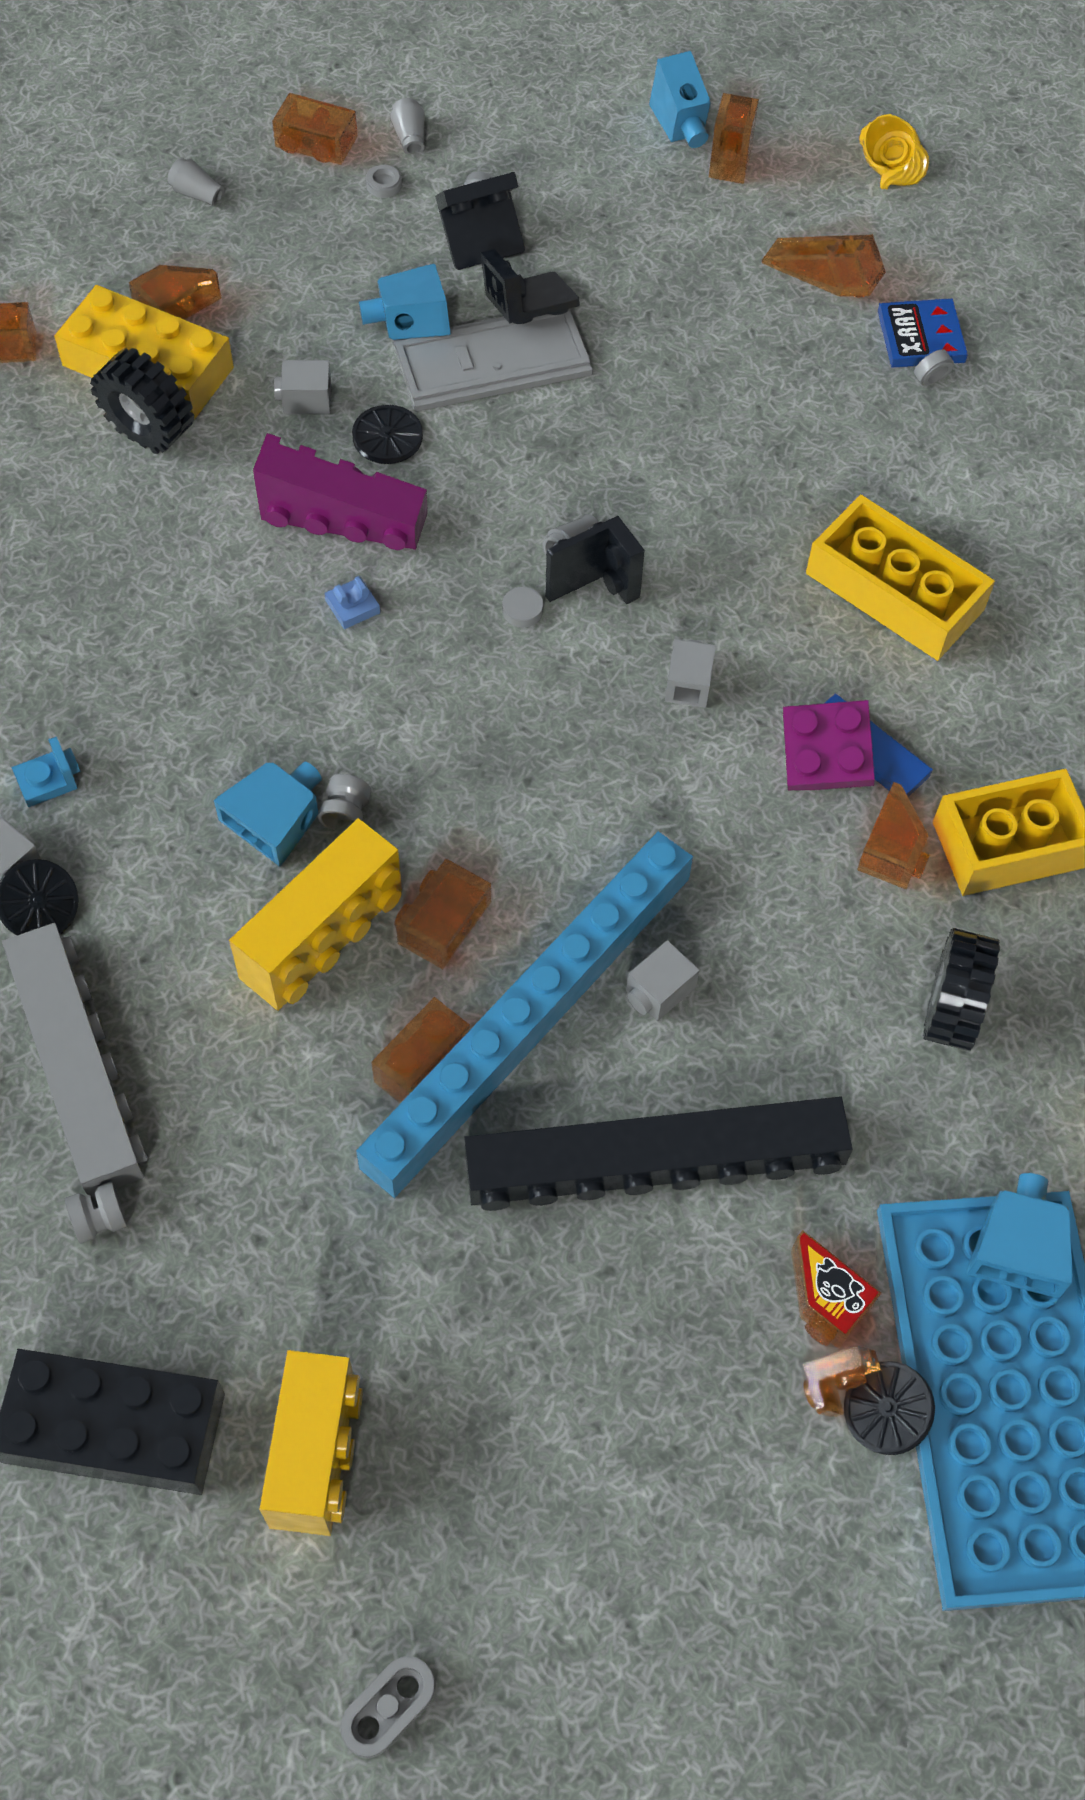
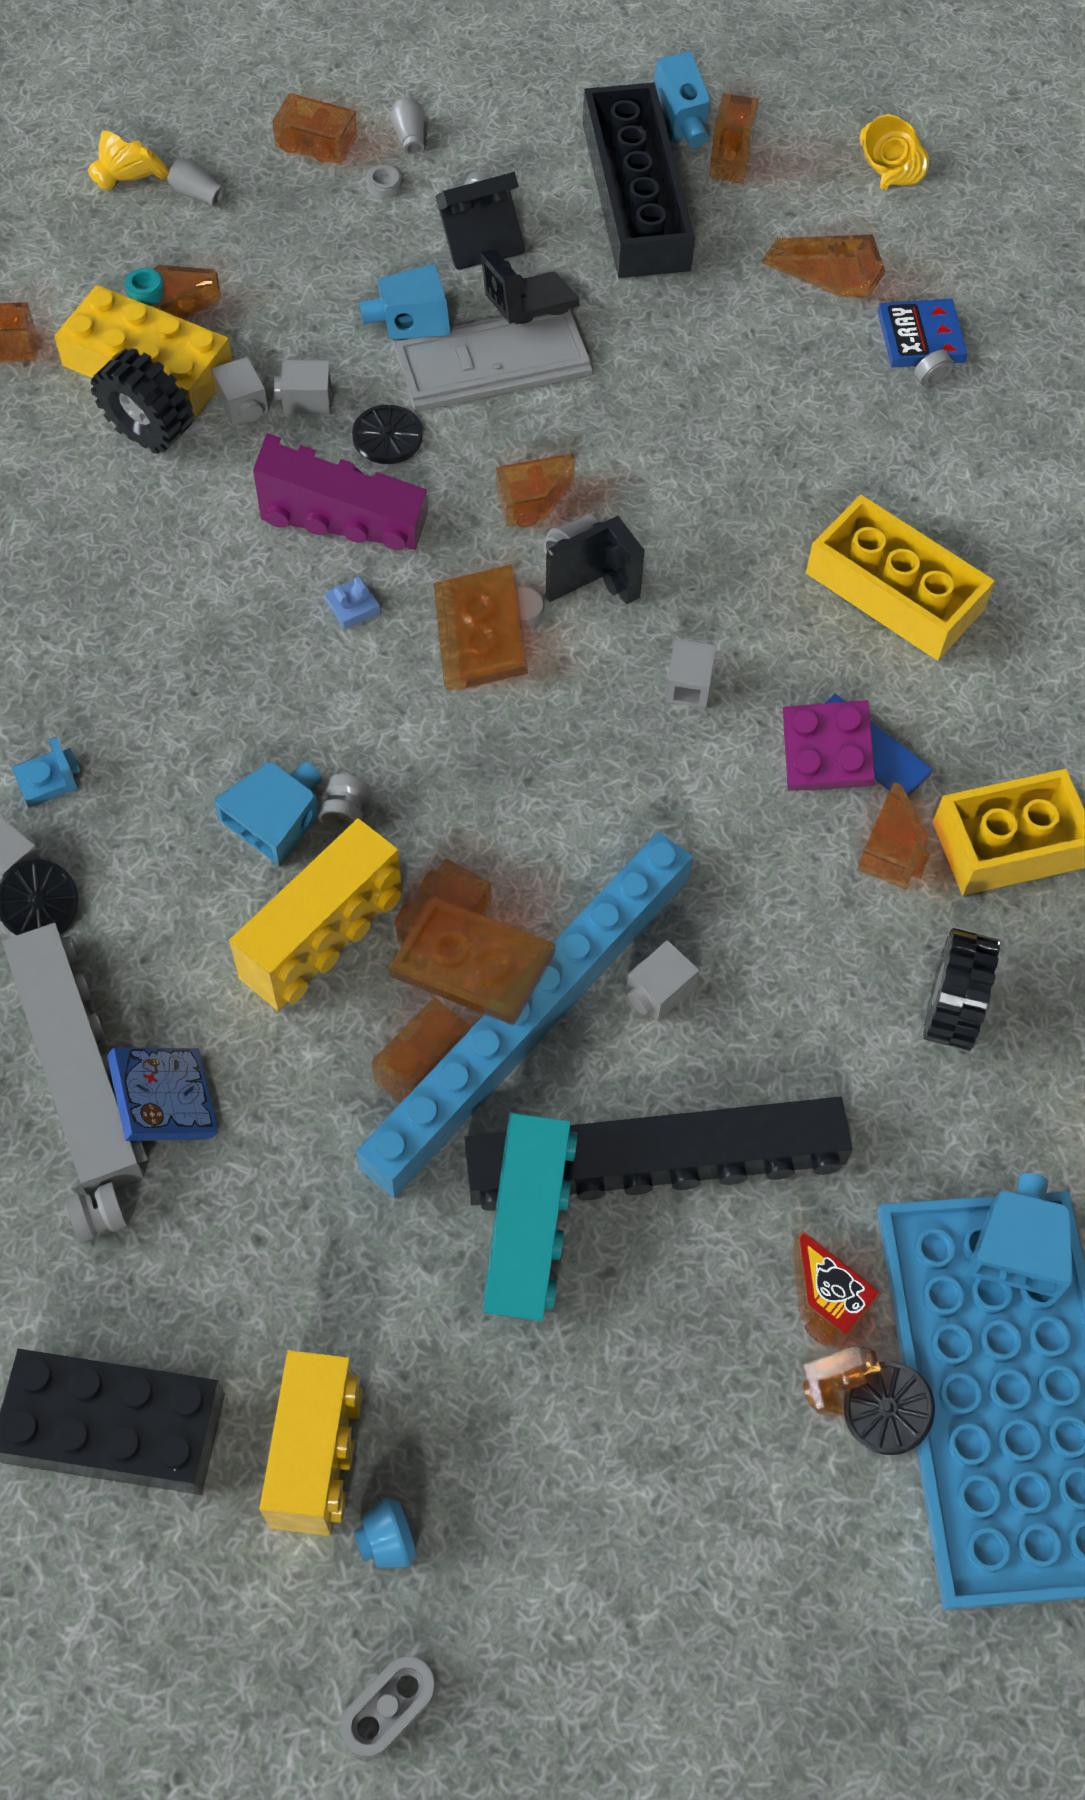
(124, 162): none -> yellow hair
(145, 286): none -> teal tile
(162, 1094): none -> tile
(240, 391): none -> light grey brick
(386, 1536): none -> dark azure cone
(472, 960): none -> clear orange tile
(480, 628): none -> clear orange tile
(526, 1217): none -> teal brick
(533, 488): none -> clear orange slope
(637, 180): none -> black brick

